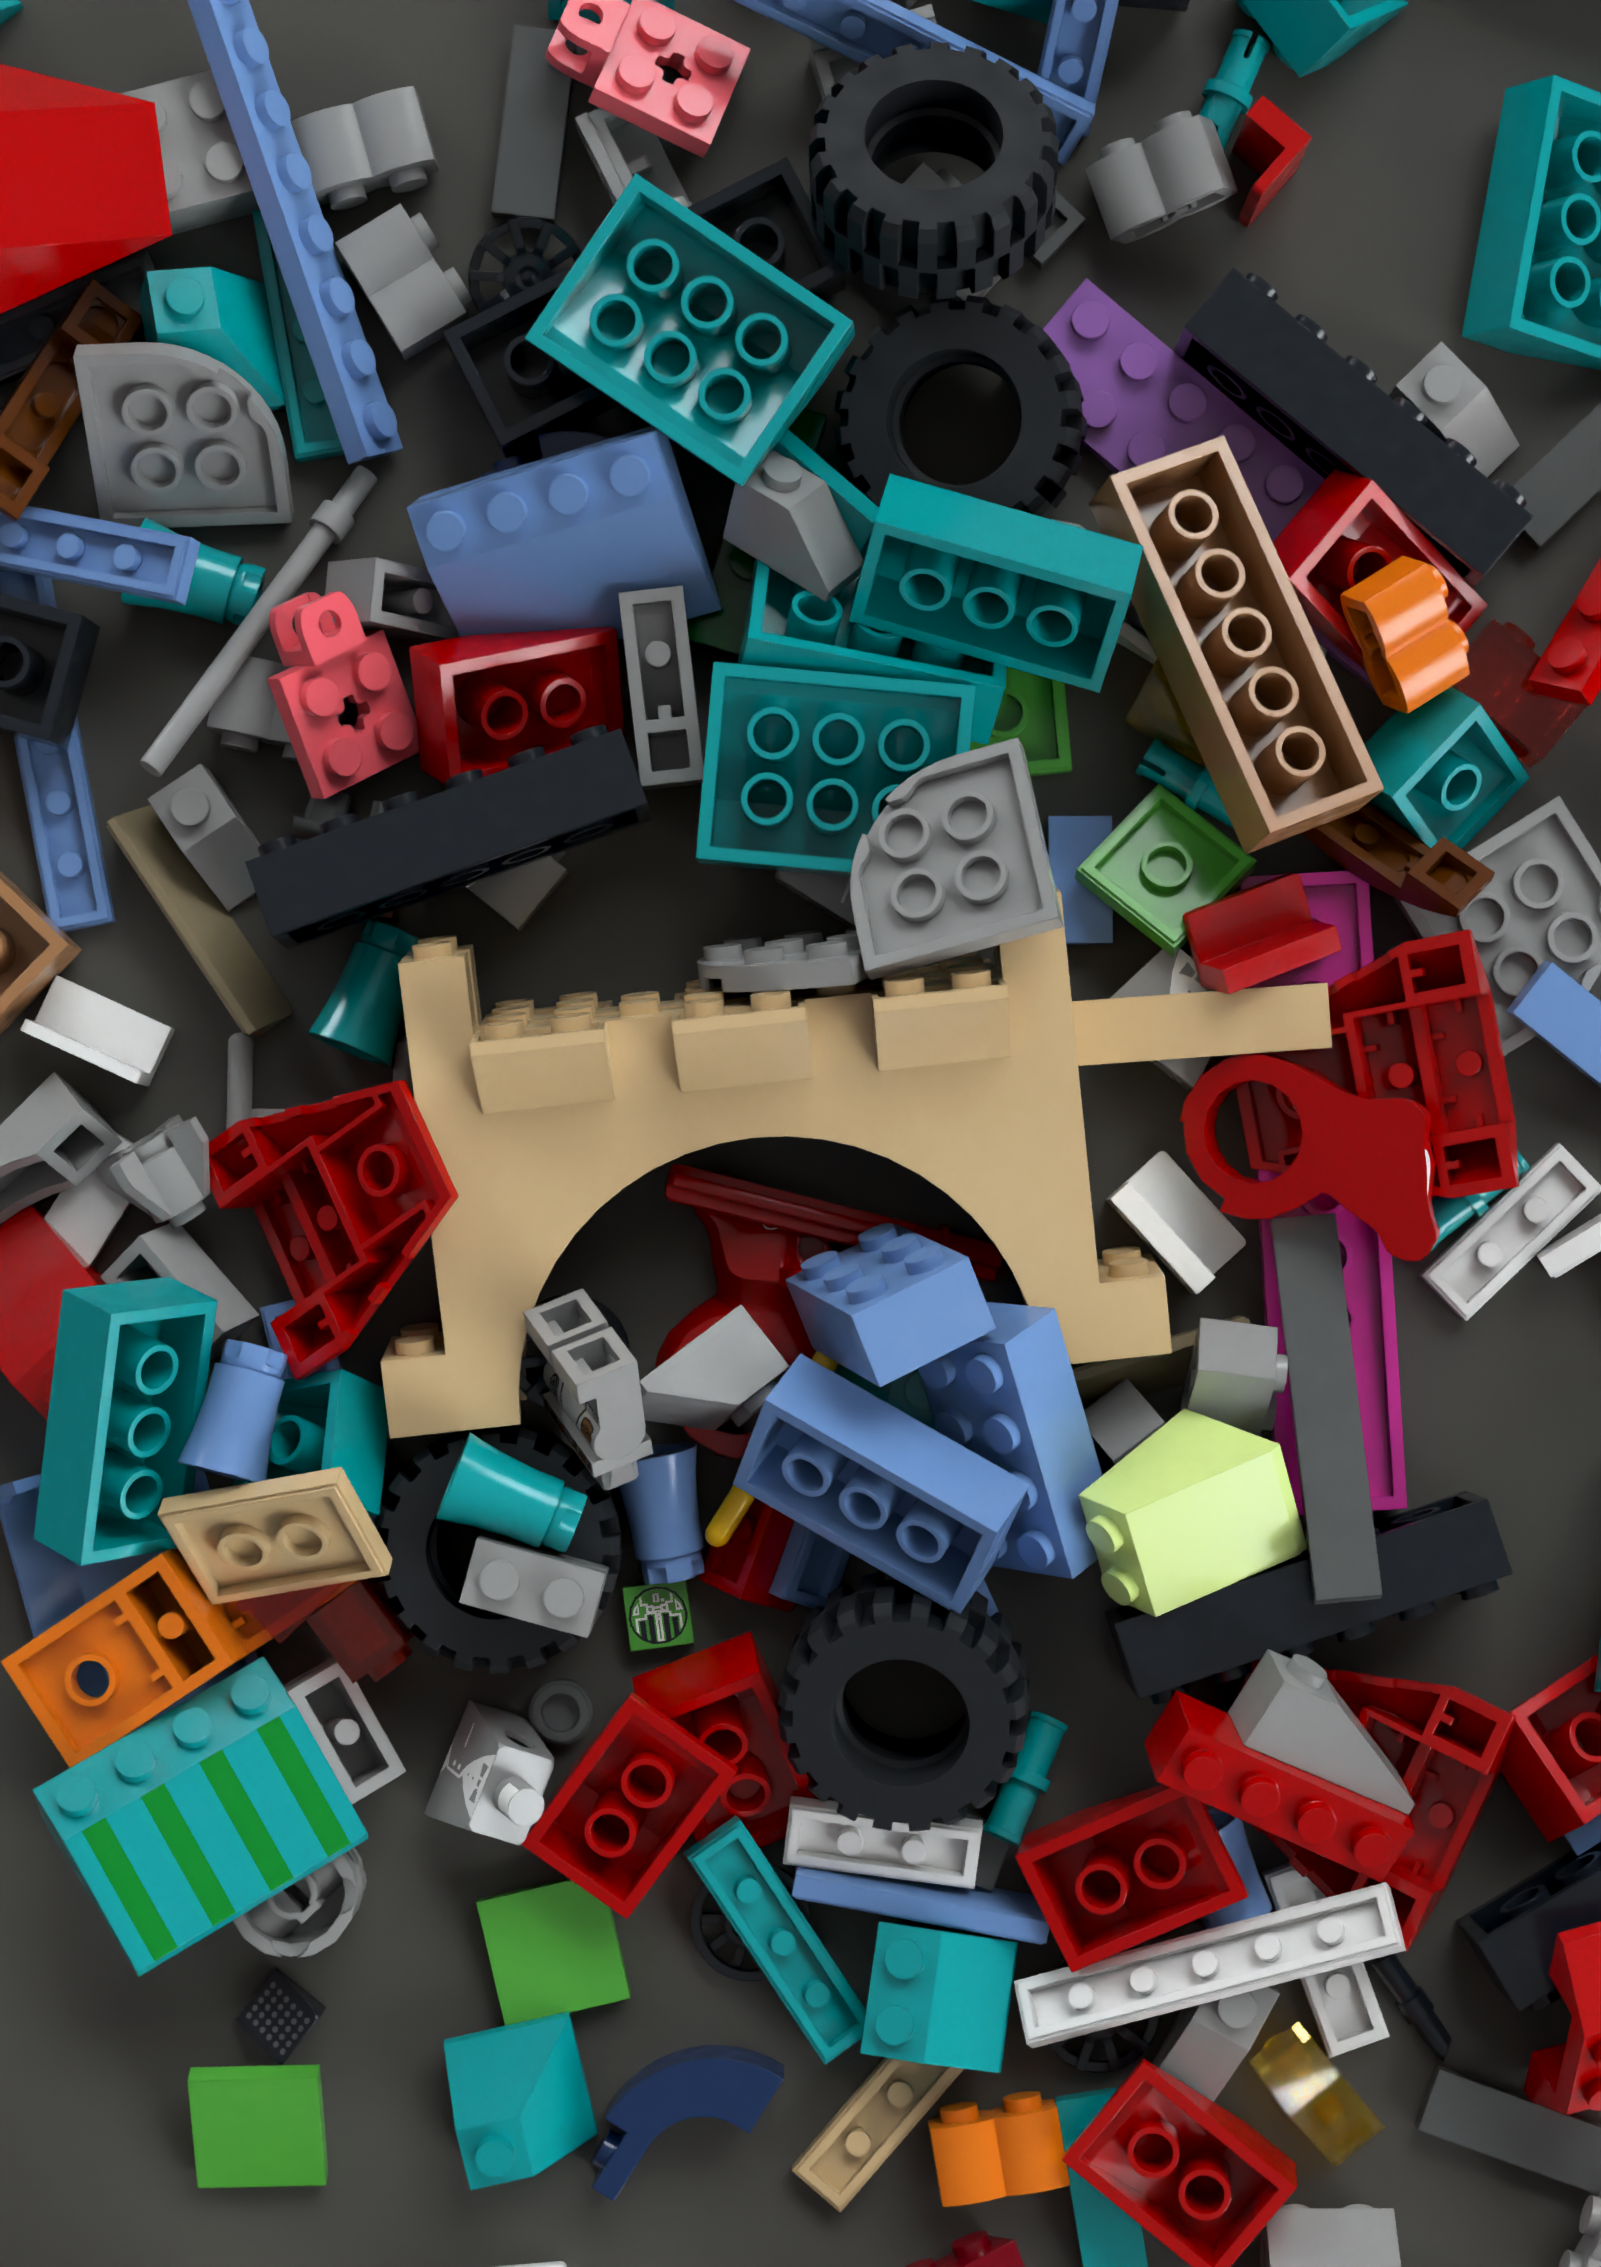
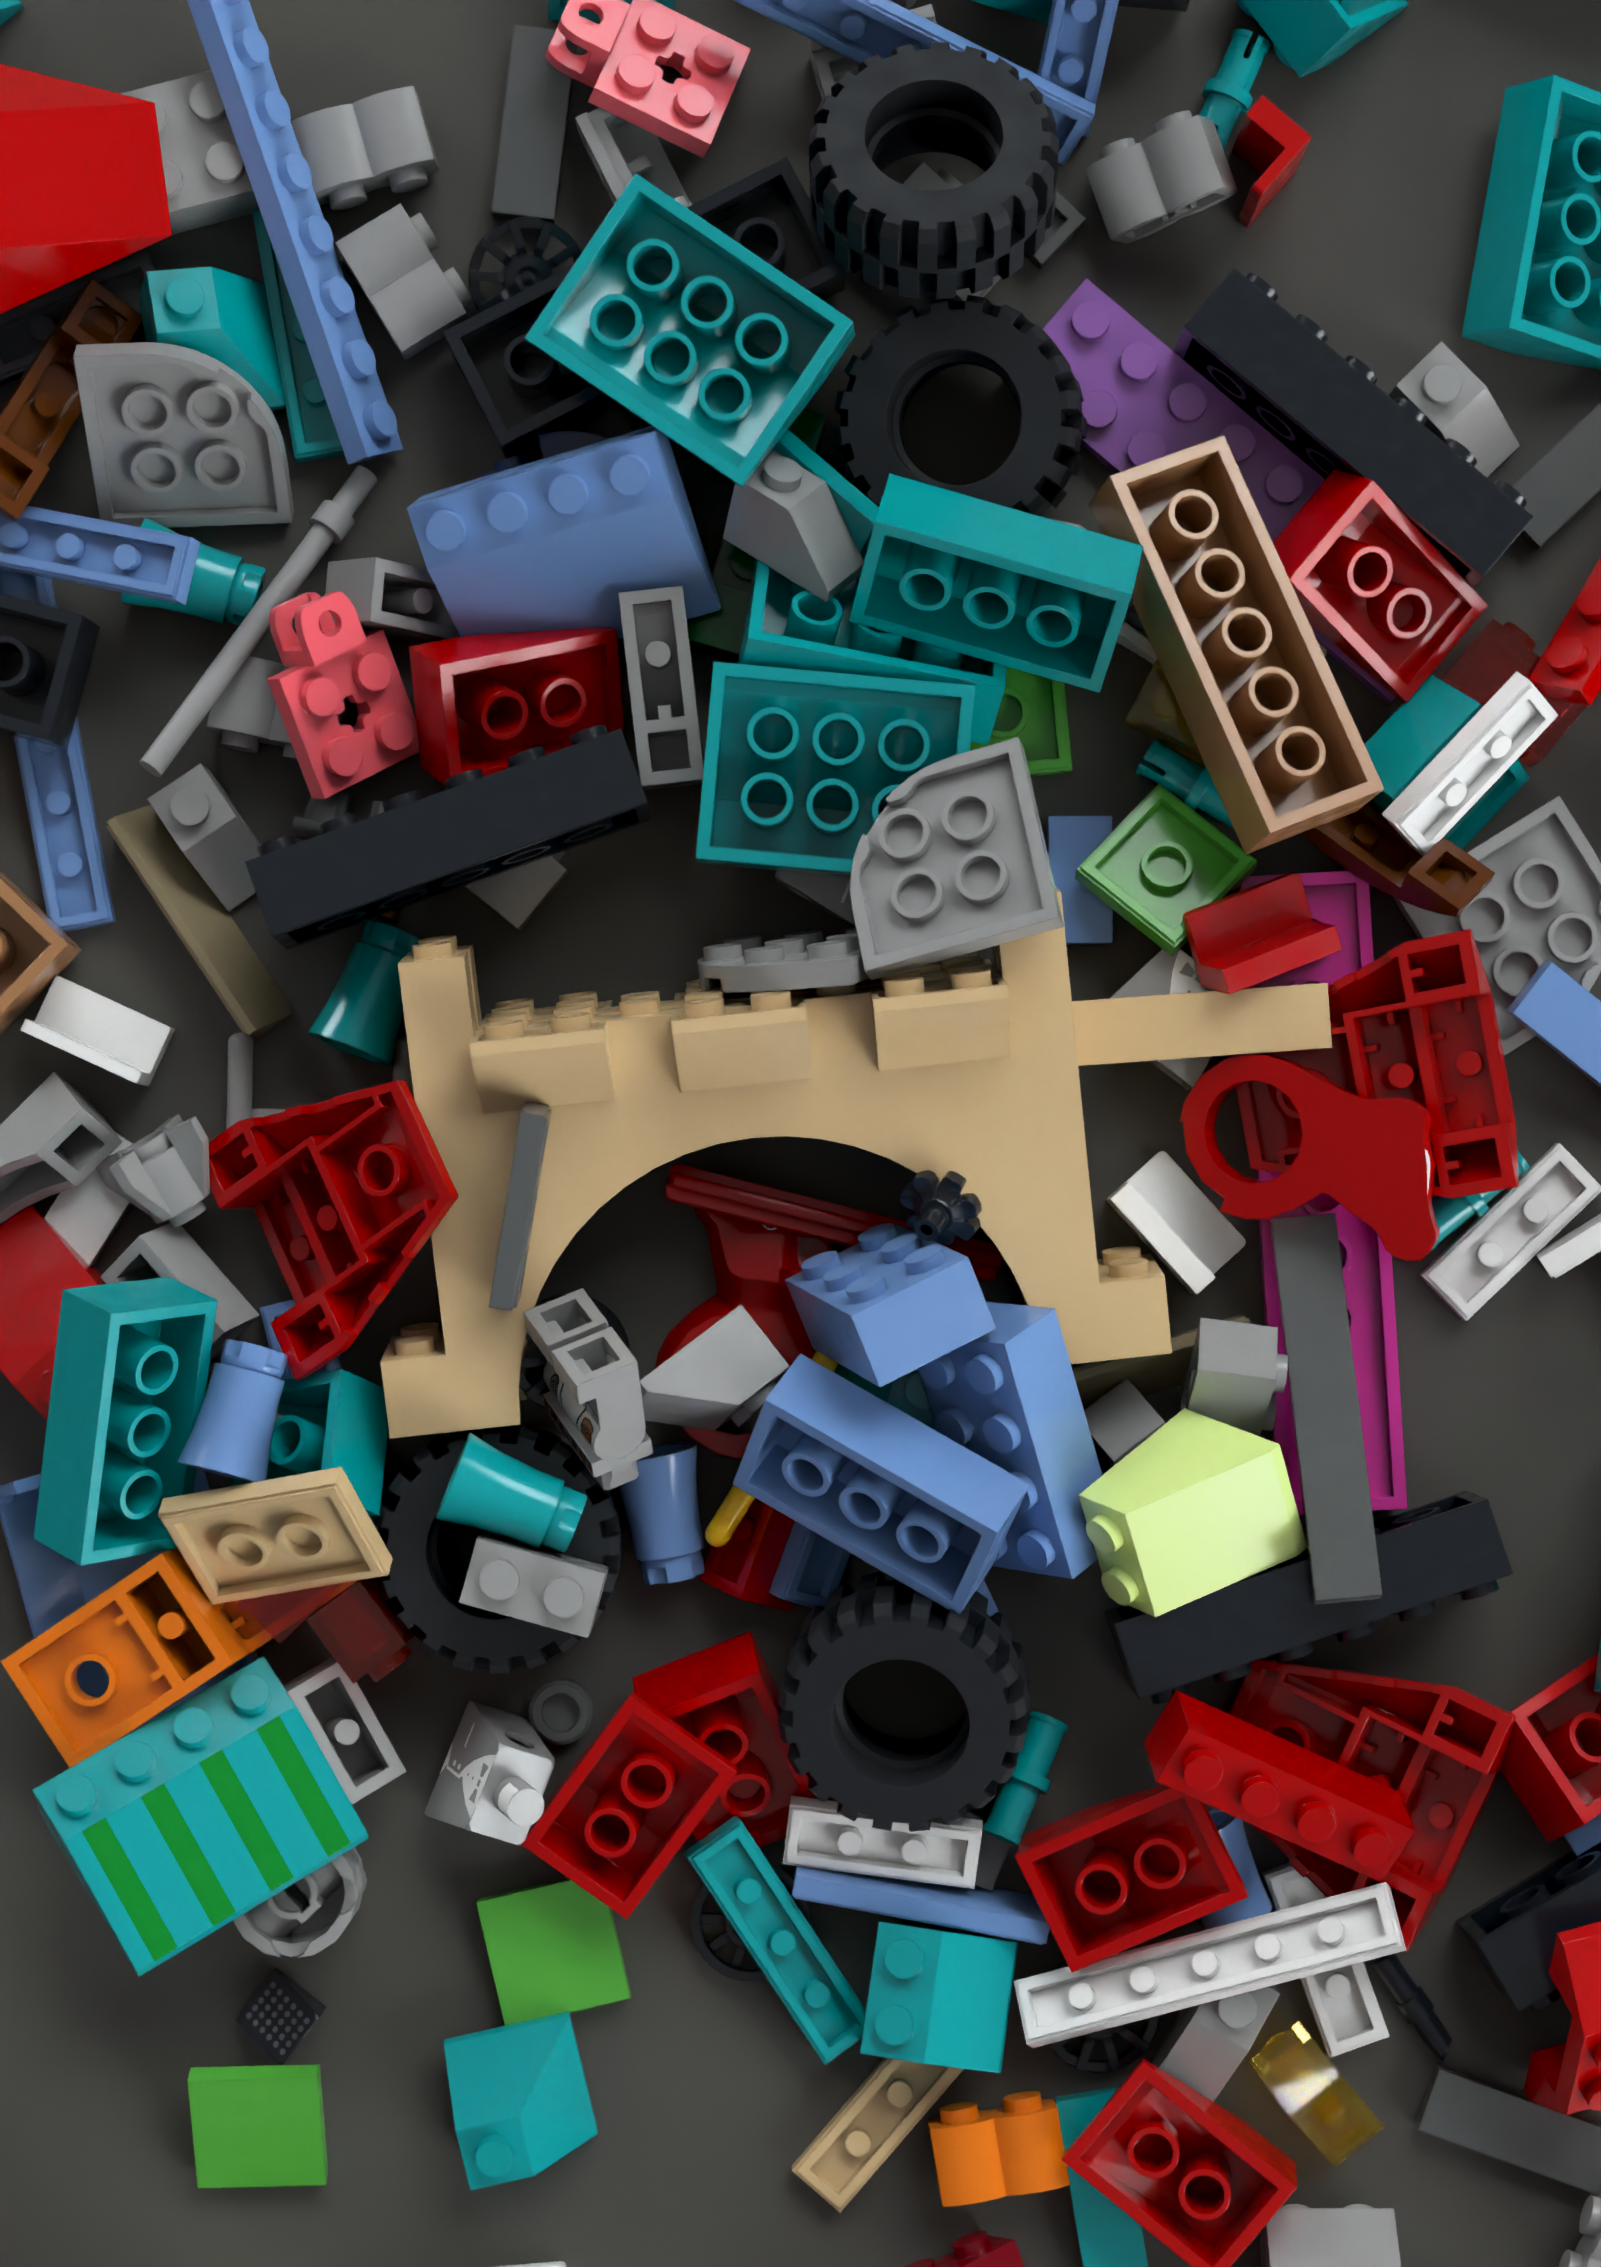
(520, 1206): none -> dark grey tile
(658, 1615): bright green tile -> none
(682, 2085): dark blue arch -> none
(940, 1208): none -> black plant
(1303, 1721): light grey slope -> none
(1406, 633): orange brick -> none
(1470, 763): none -> white tile

